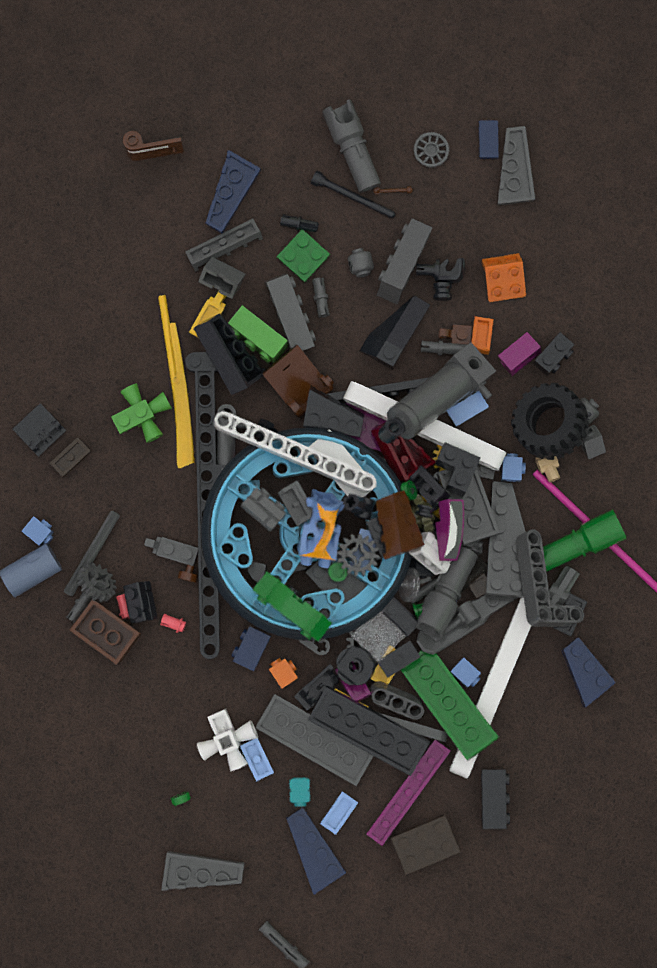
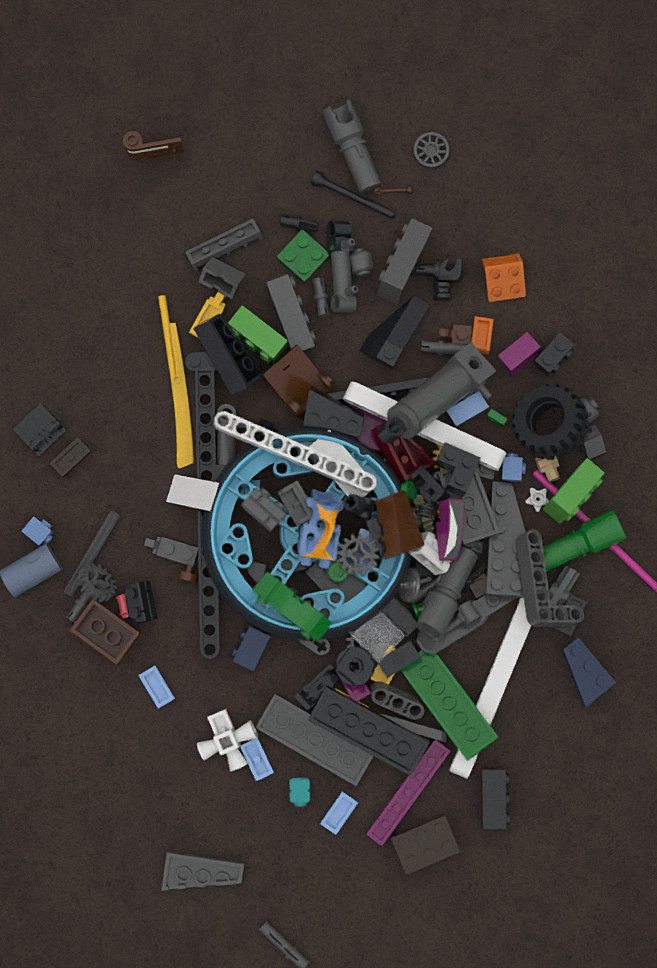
(140, 413): bright green brick -> none
(156, 687): none -> light blue tile
(173, 623): coral pin -> none
(180, 798): green tile -> none
(192, 492): none -> white sticker
(232, 188): dark blue wing -> none
(283, 672): orange brick -> none
(317, 858): dark blue wing -> none
(340, 249): none -> dark grey piece
(466, 673): medium blue brick -> none
(488, 139): dark blue tile -> none
(496, 418): none -> green tile
(516, 172): dark grey wing -> none
(532, 499): none -> white plate
(574, 492): none -> bright green brick

